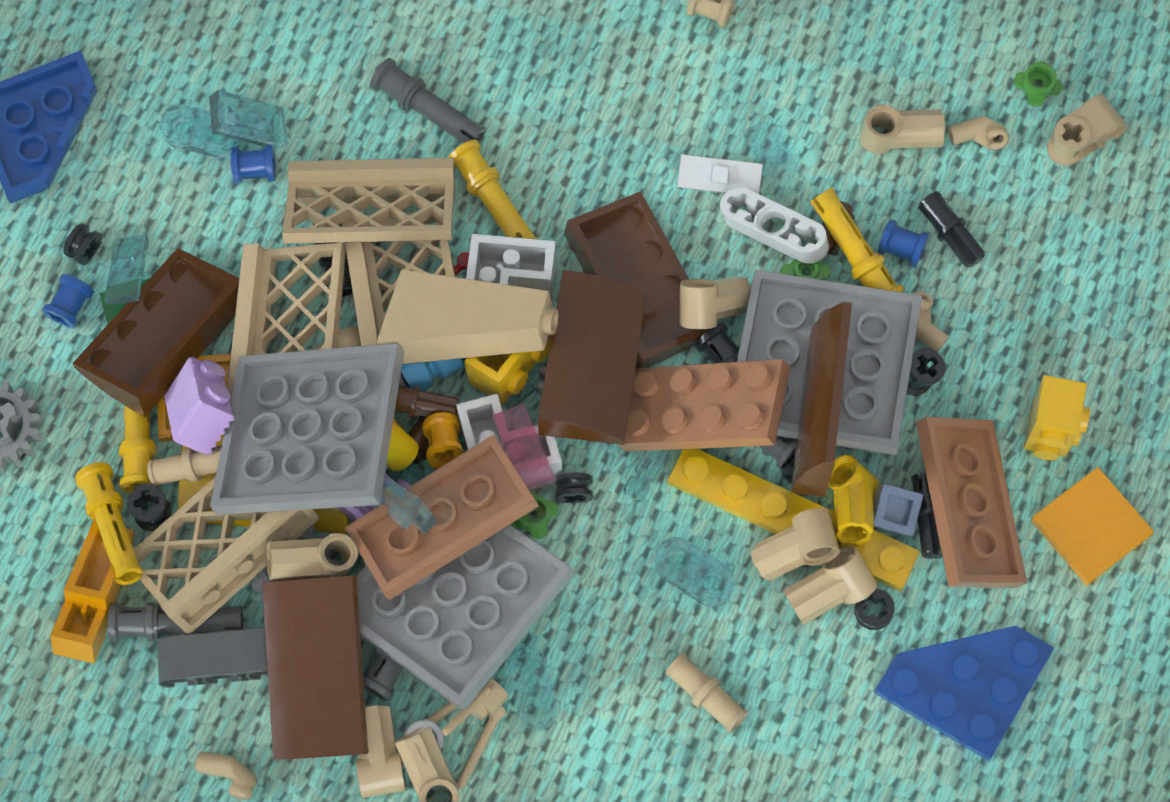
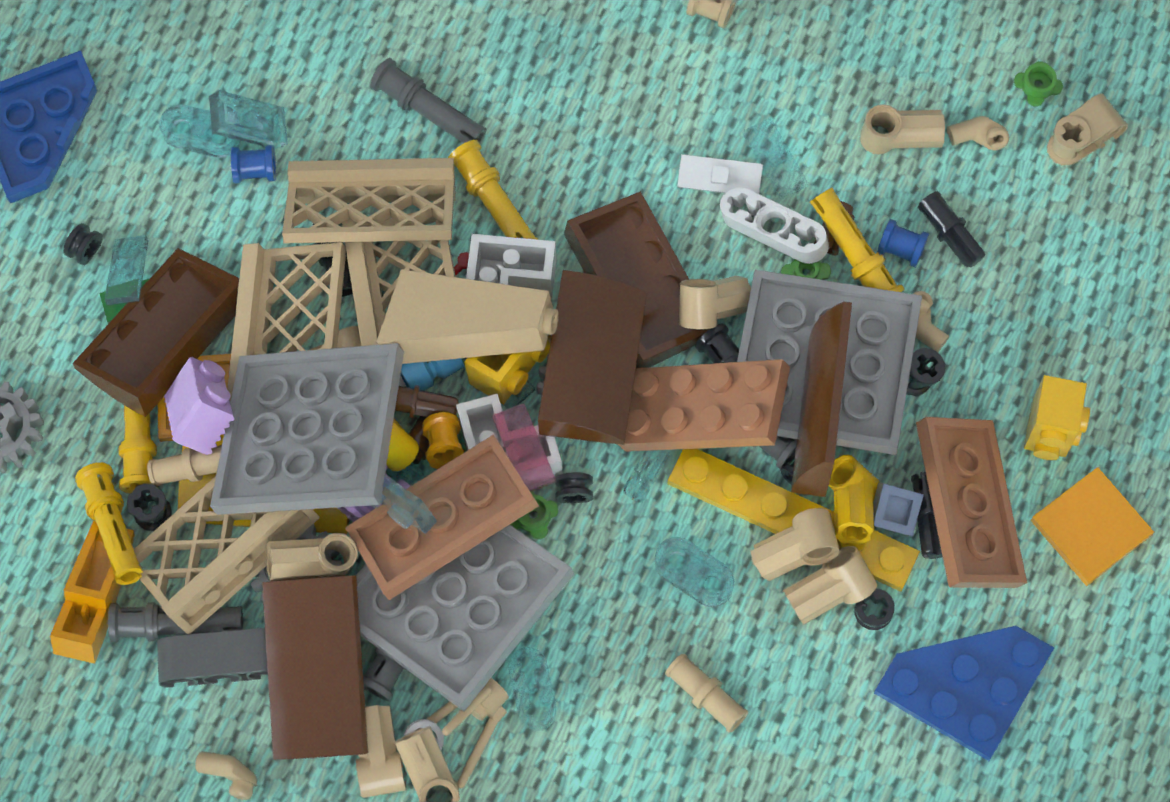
(68, 301): blue bush -> none

